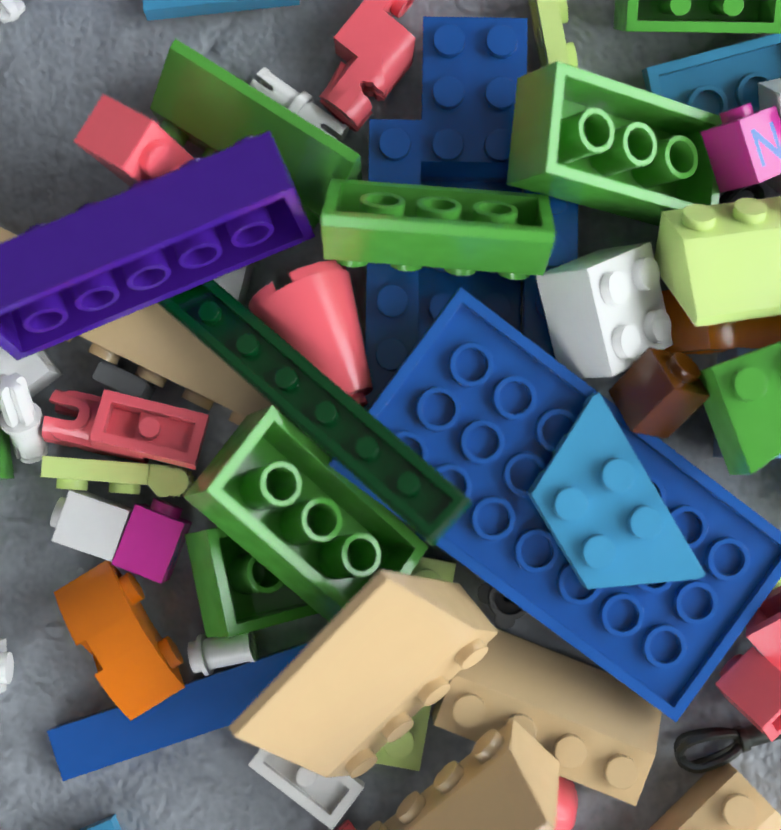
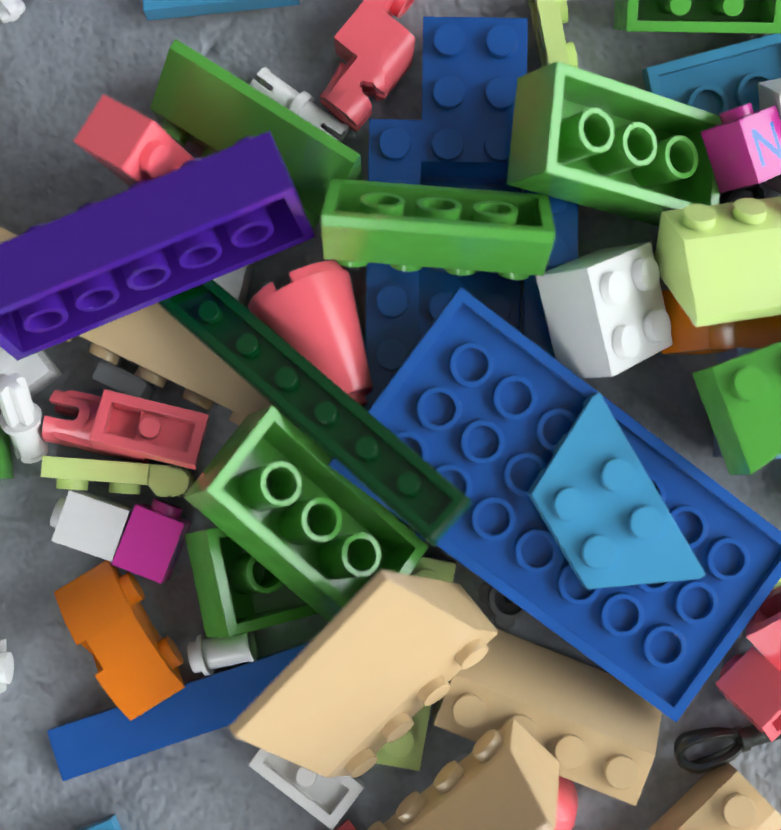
(659, 392): reddish brown brick -> none

